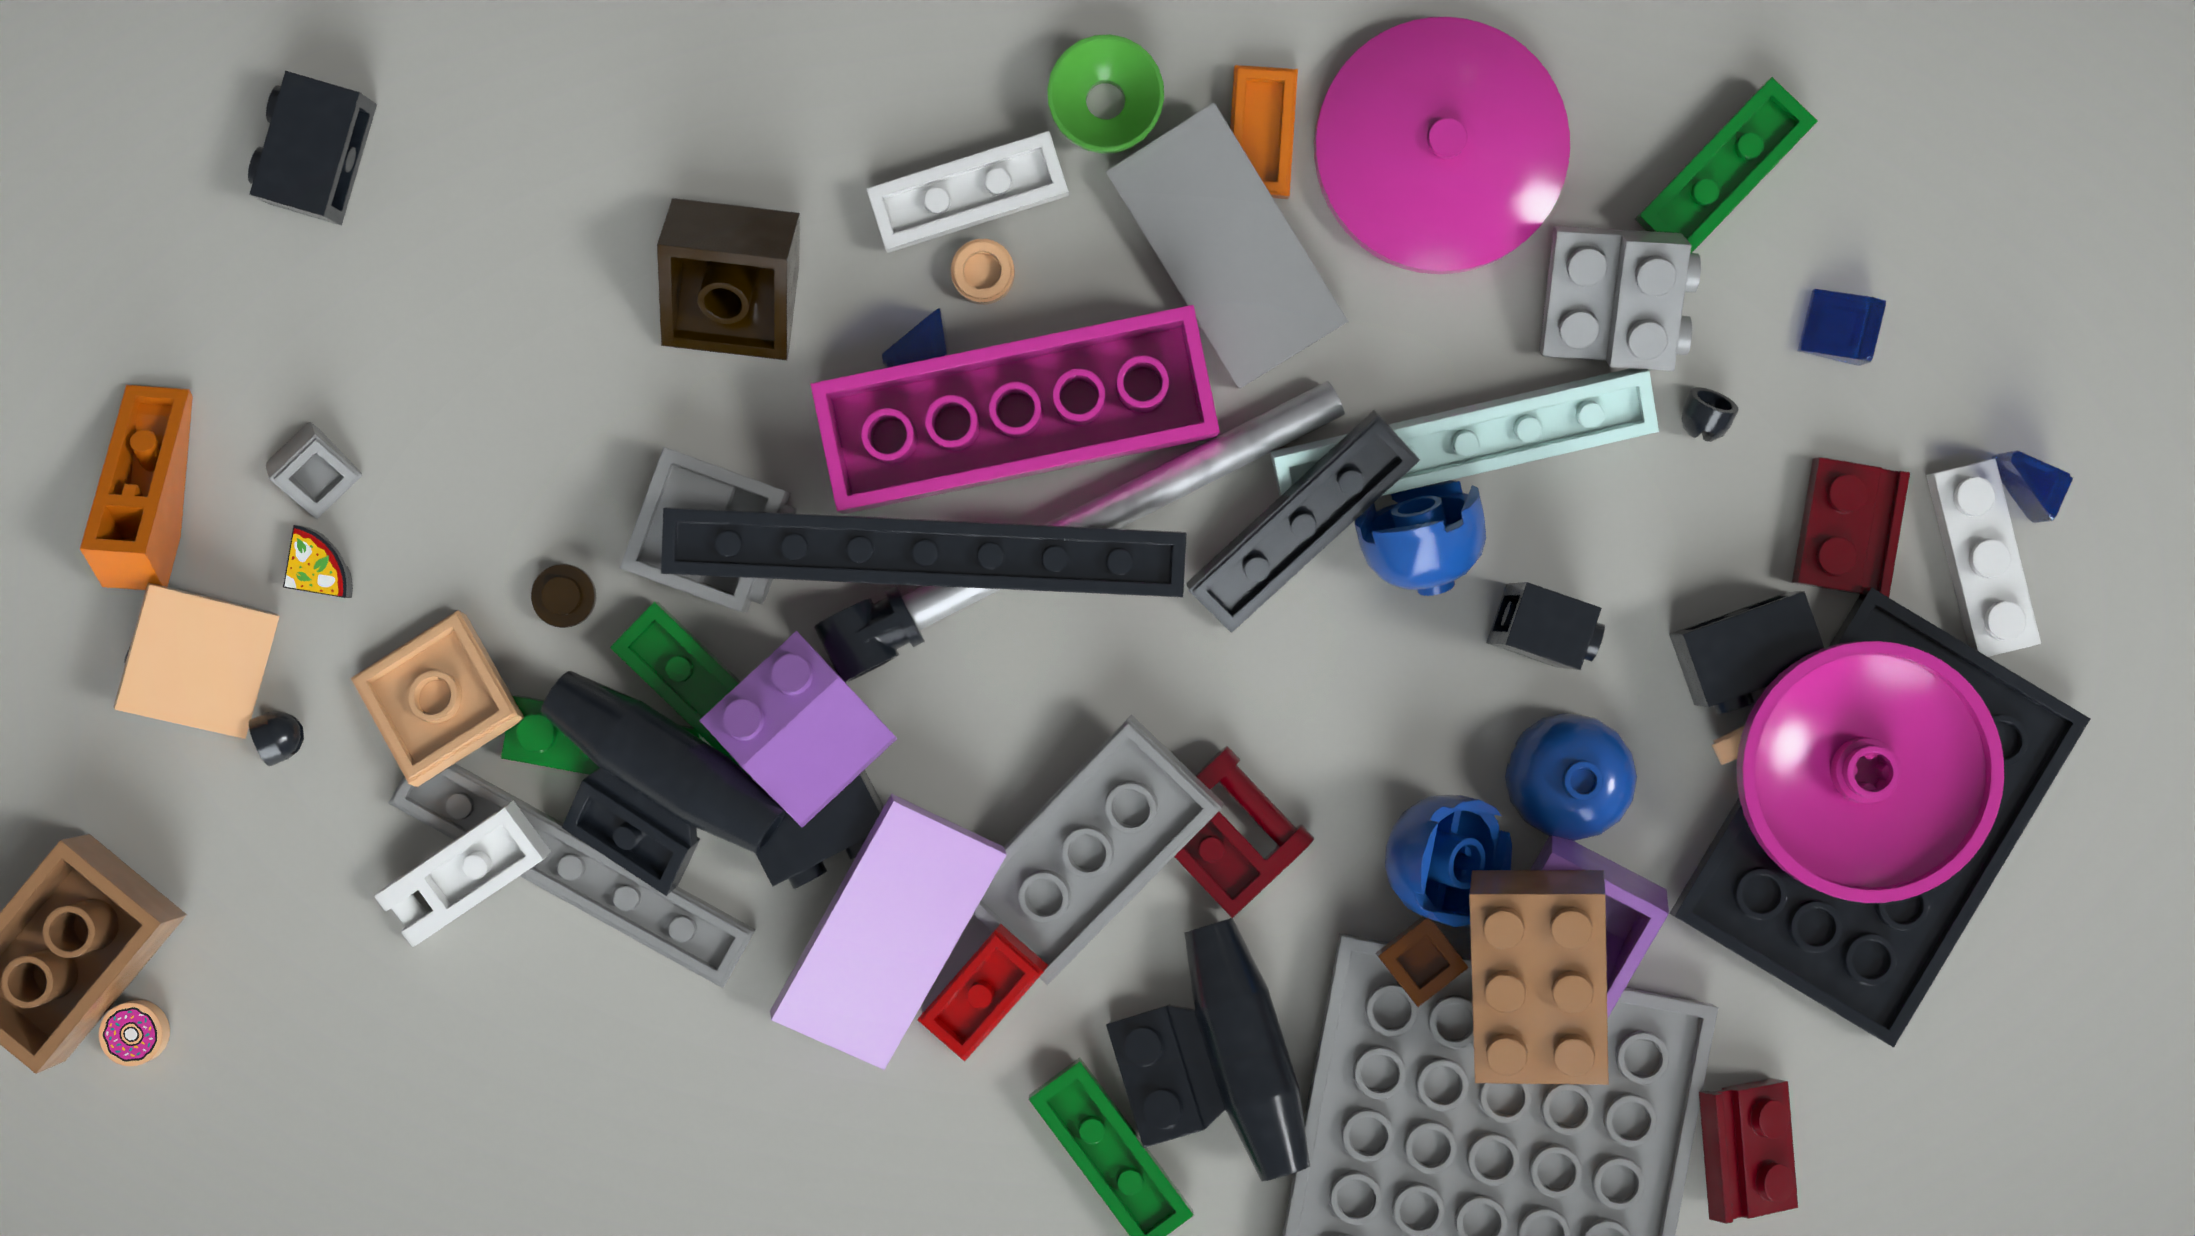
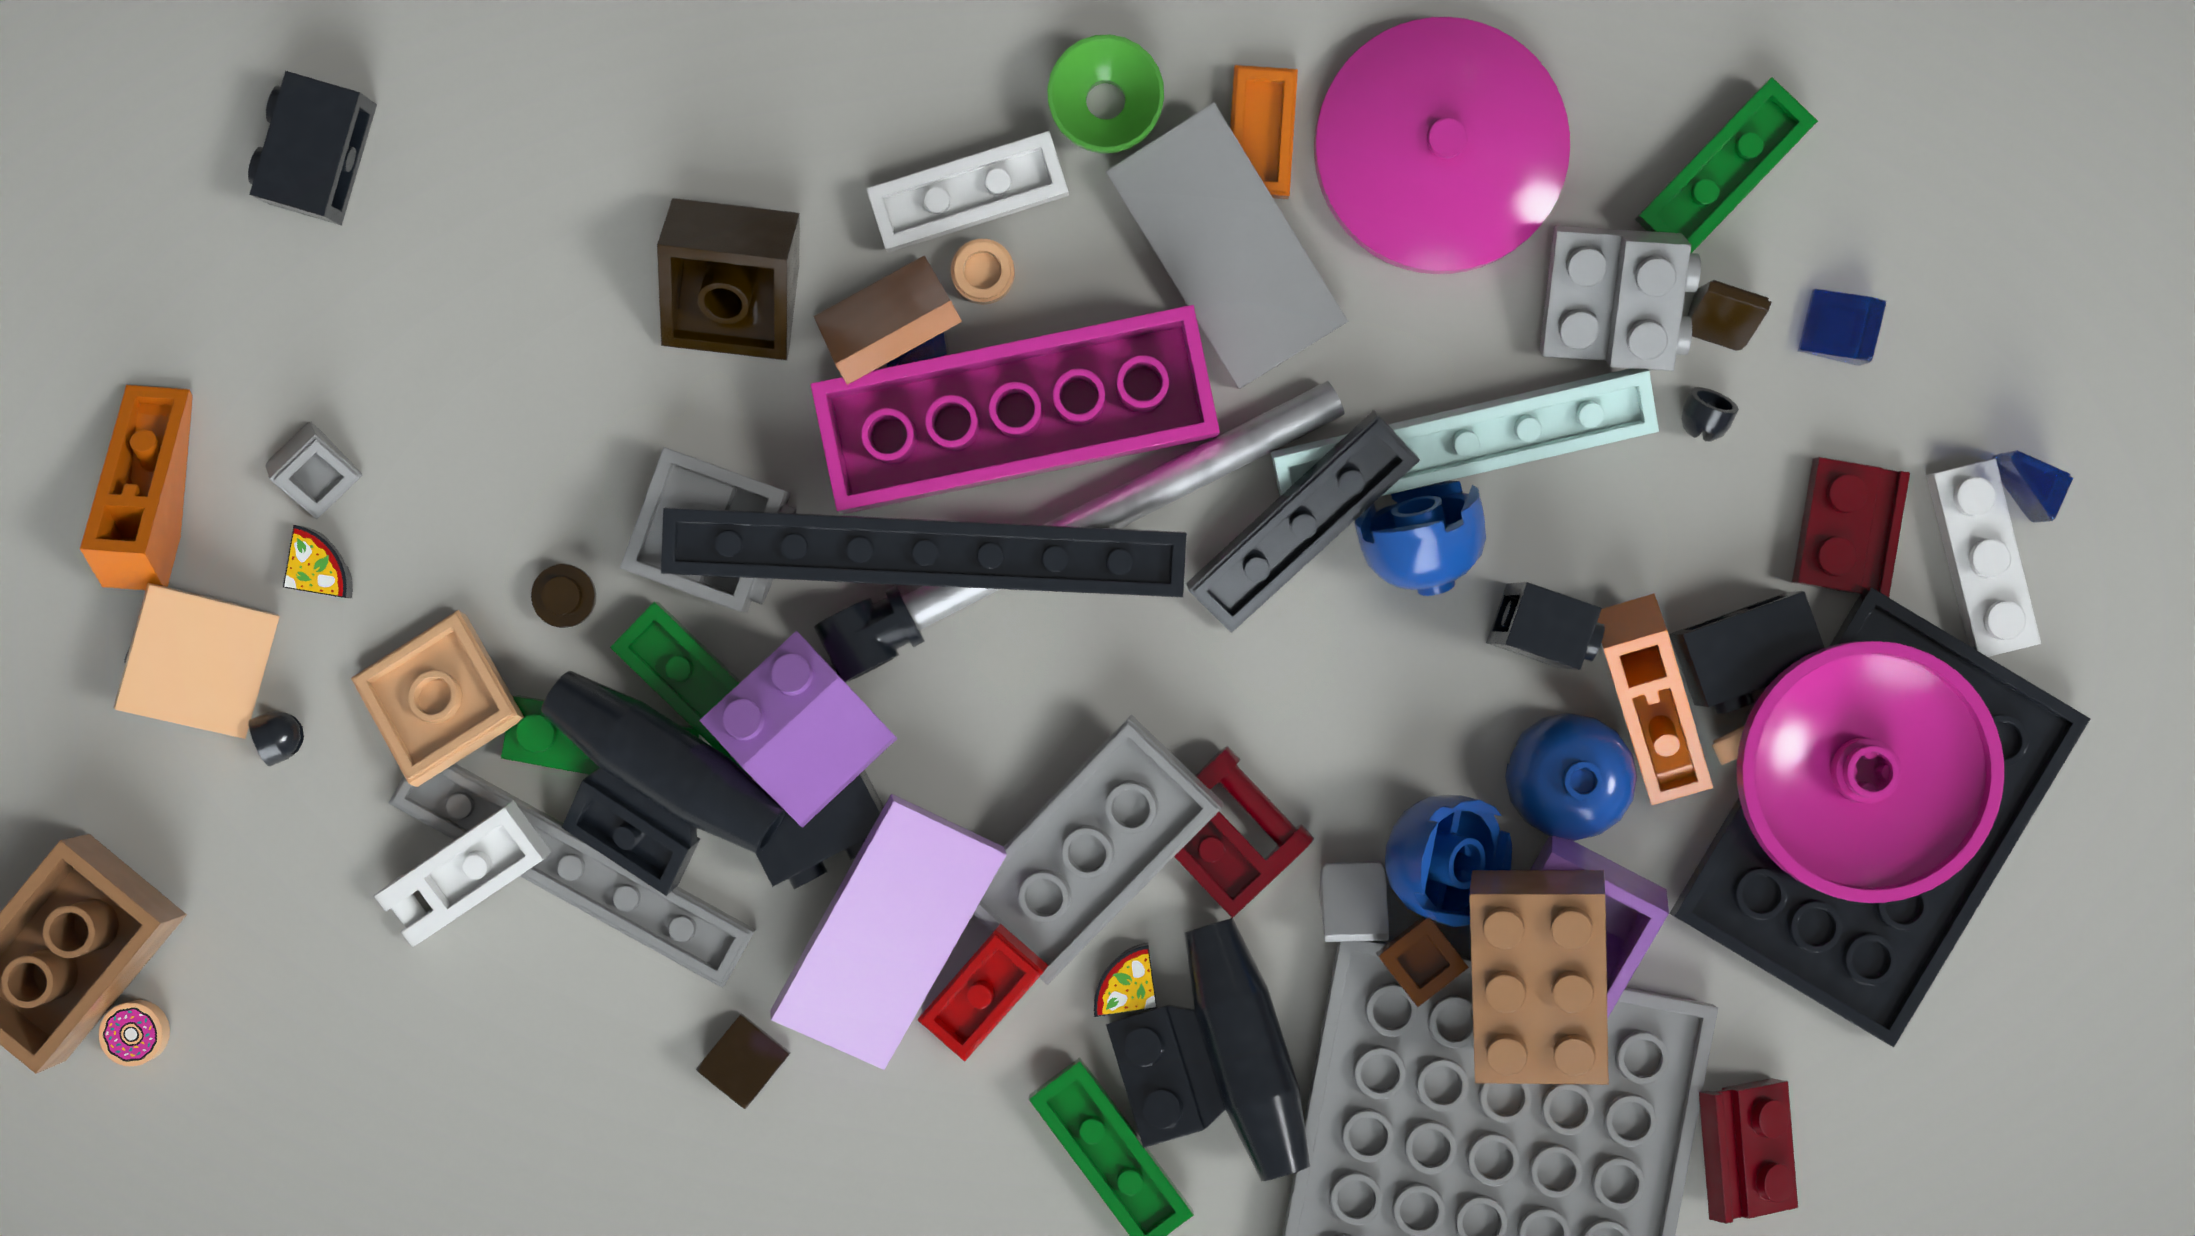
(743, 1061): none -> dark brown slope
(886, 319): none -> nougat tile
(1126, 984): none -> tile
(1354, 901): none -> light grey slope
(1653, 700): none -> orange slope
(1726, 314): none -> dark brown slope

